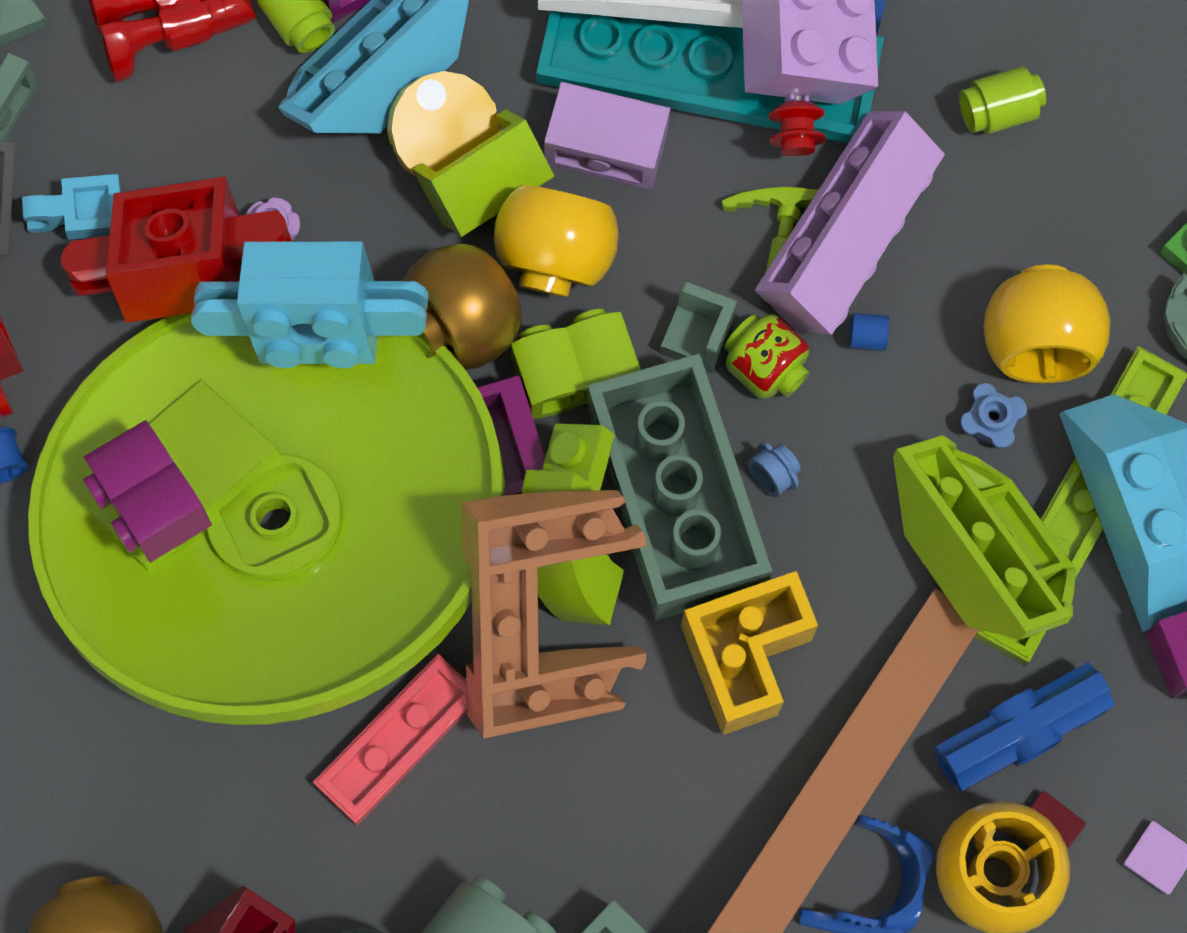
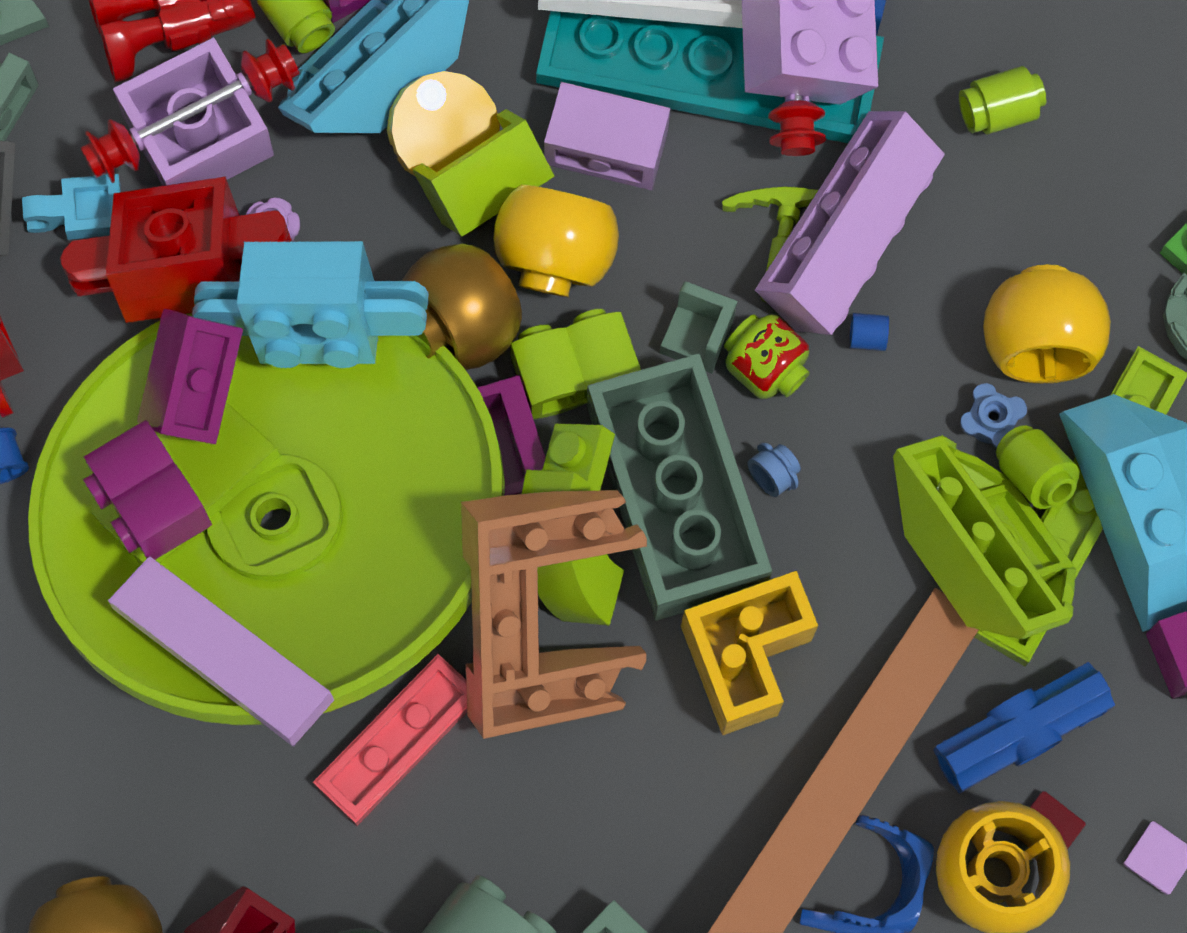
(189, 376): none -> magenta panel
(193, 116): none -> lavender brick
(221, 651): none -> lavender tile
(1037, 467): none -> lime brick

